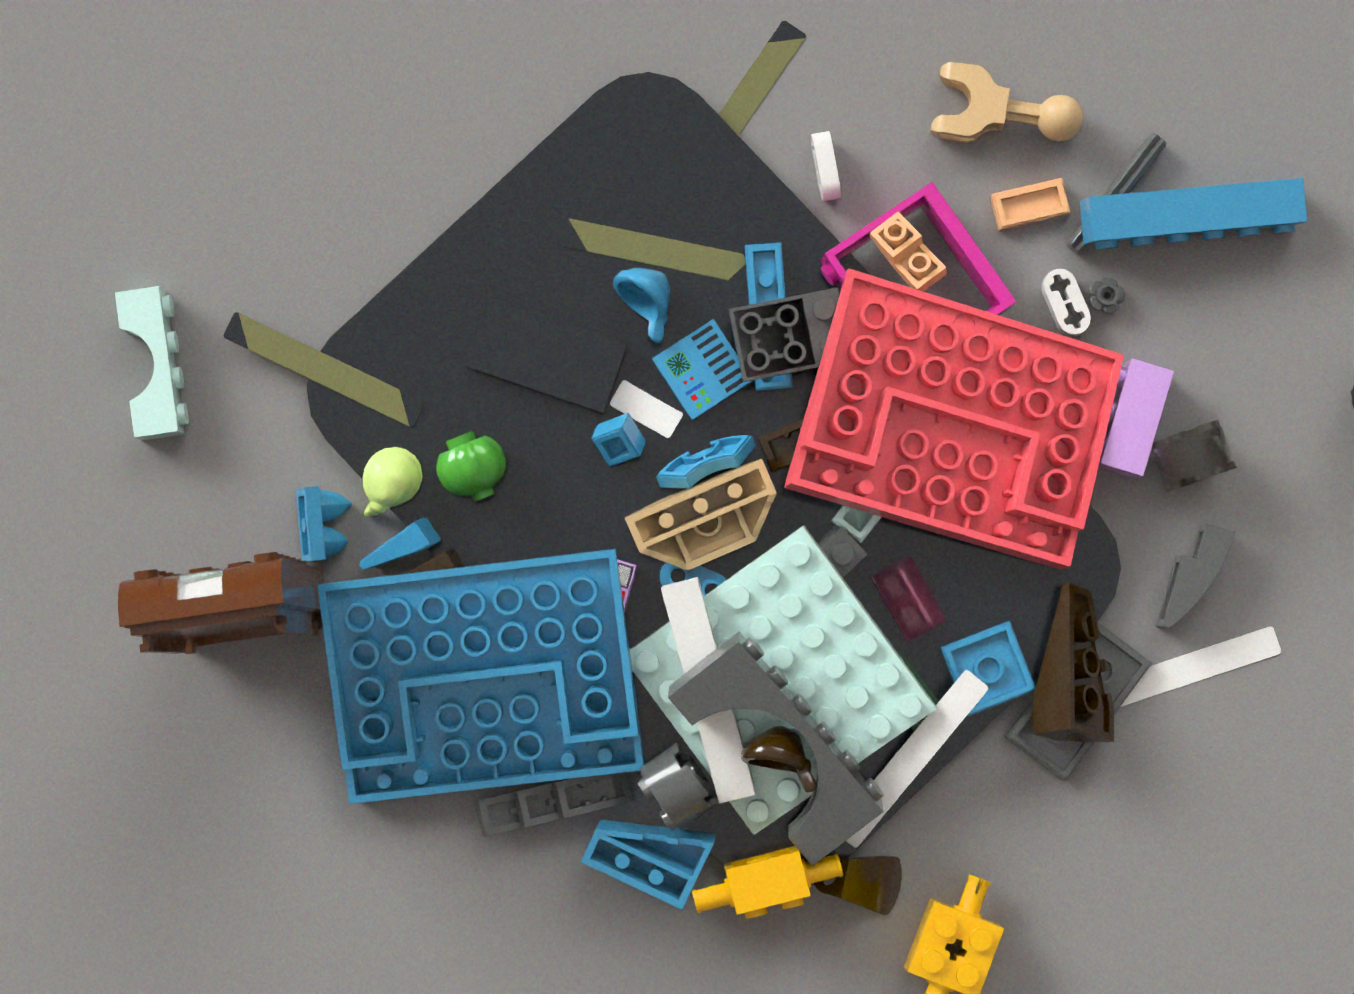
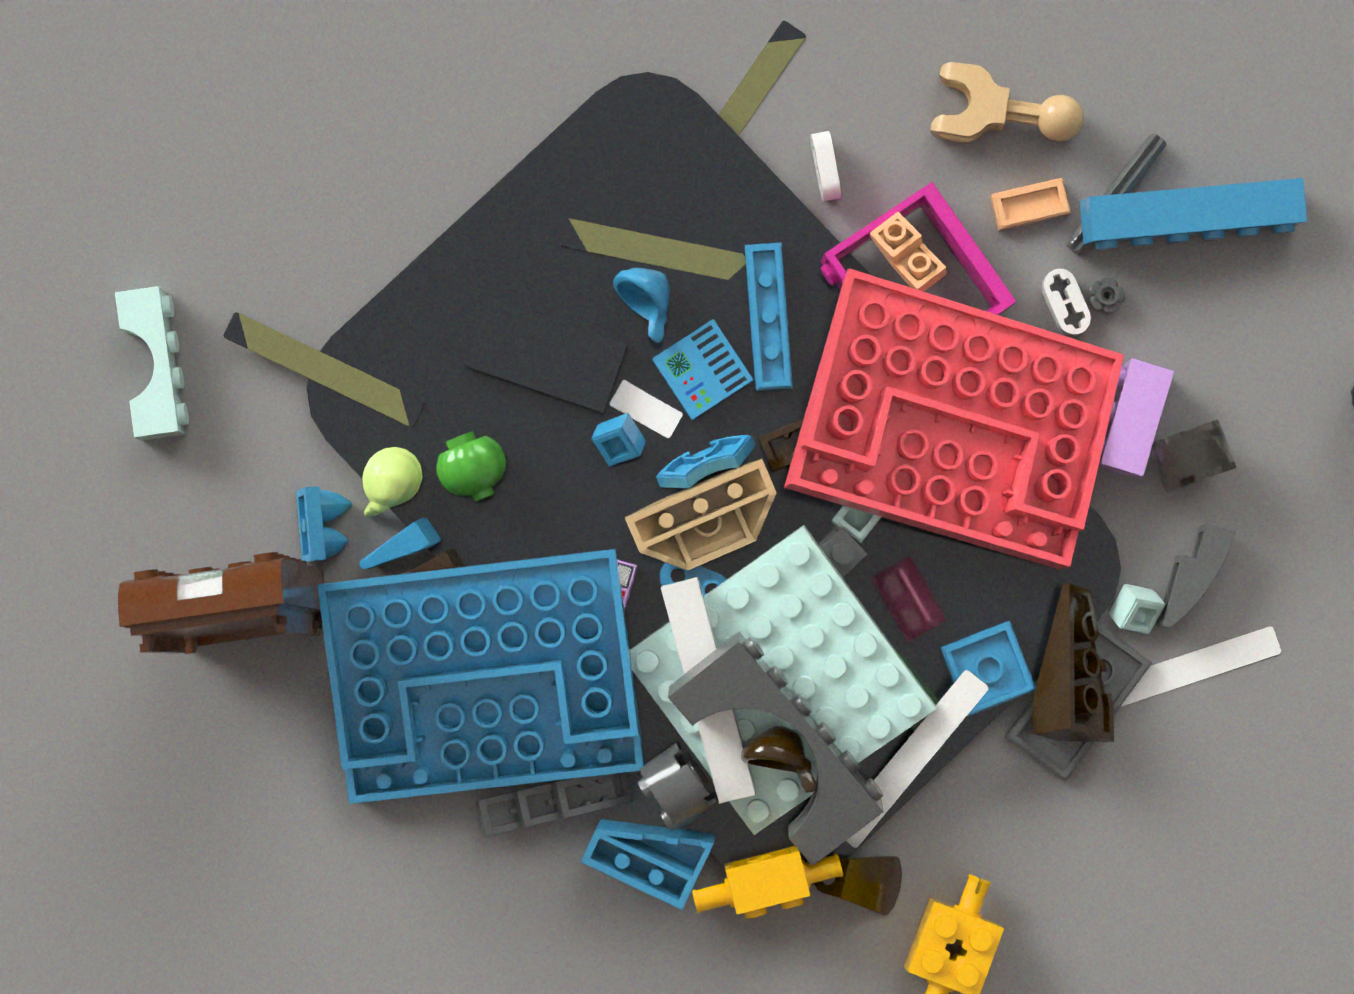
(783, 334): dark grey slope -> none
(1136, 608): none -> light aqua slope

